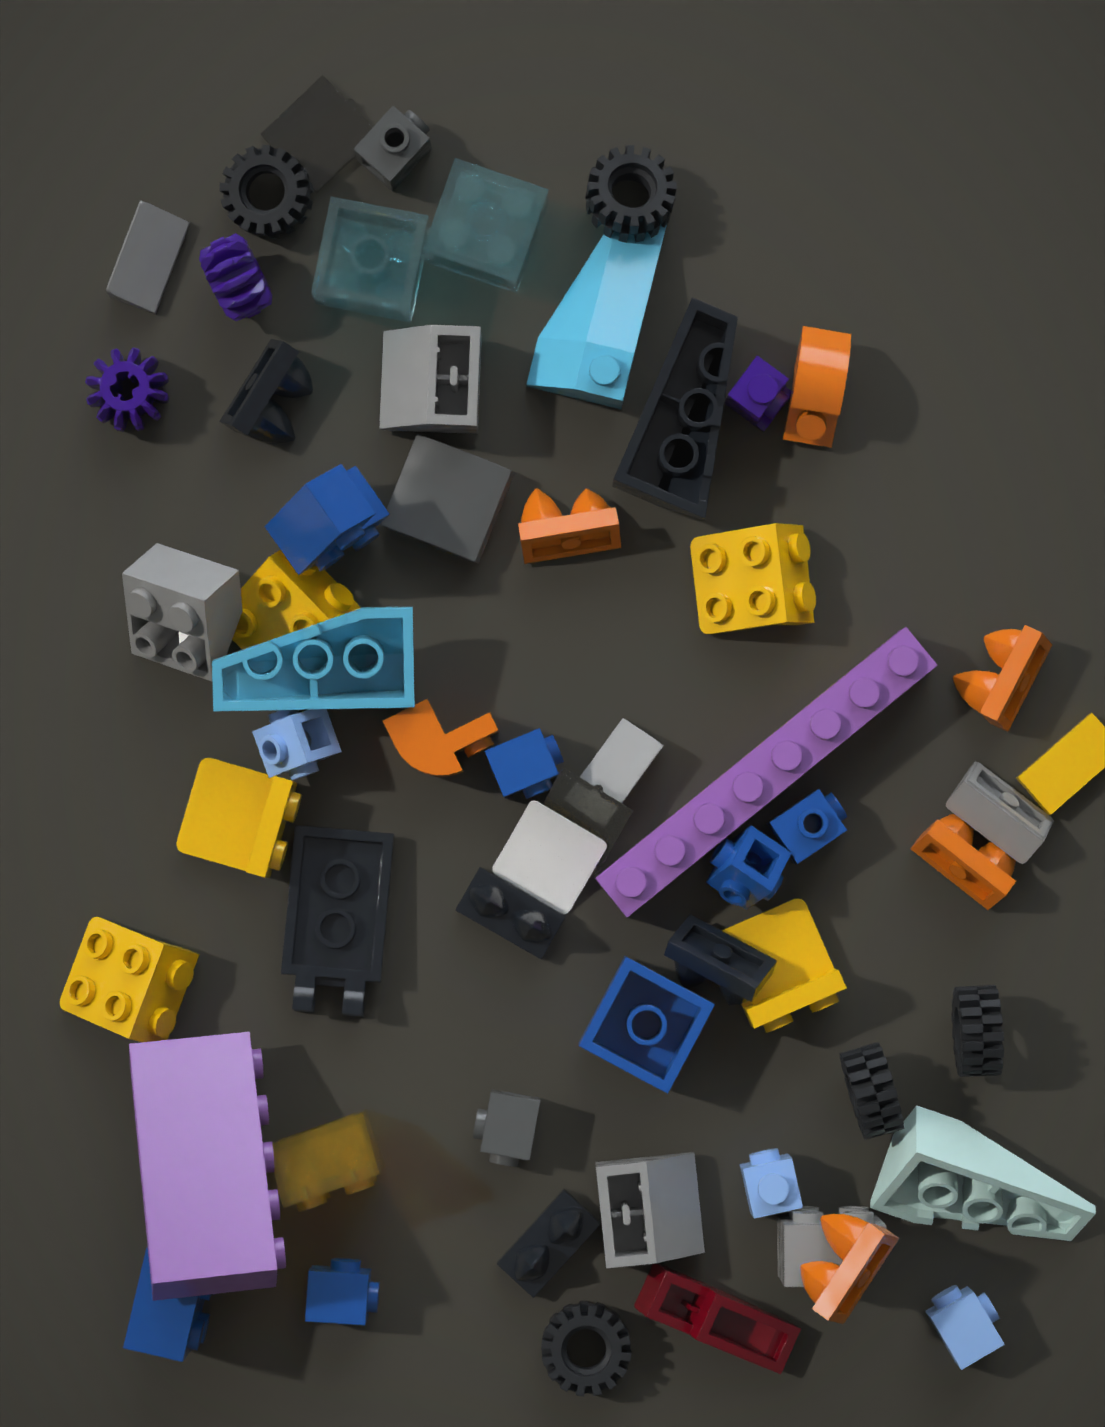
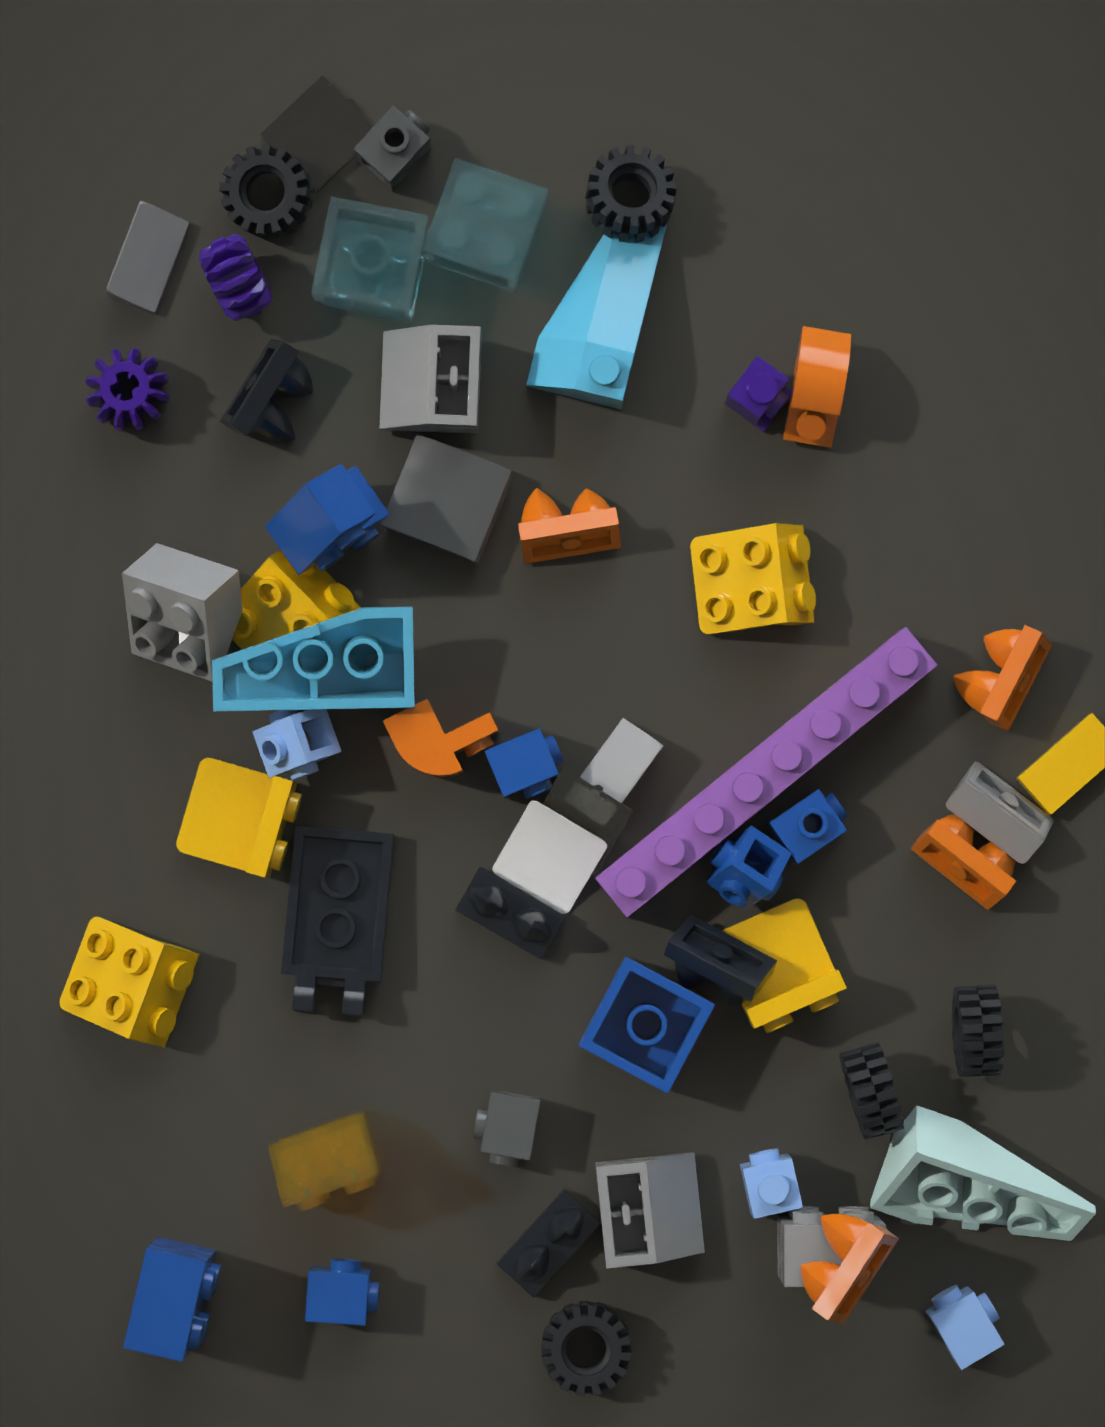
(205, 1166): medium lavender brick -> none
(679, 428): black wedge -> none
(716, 1318): dark red slope -> none

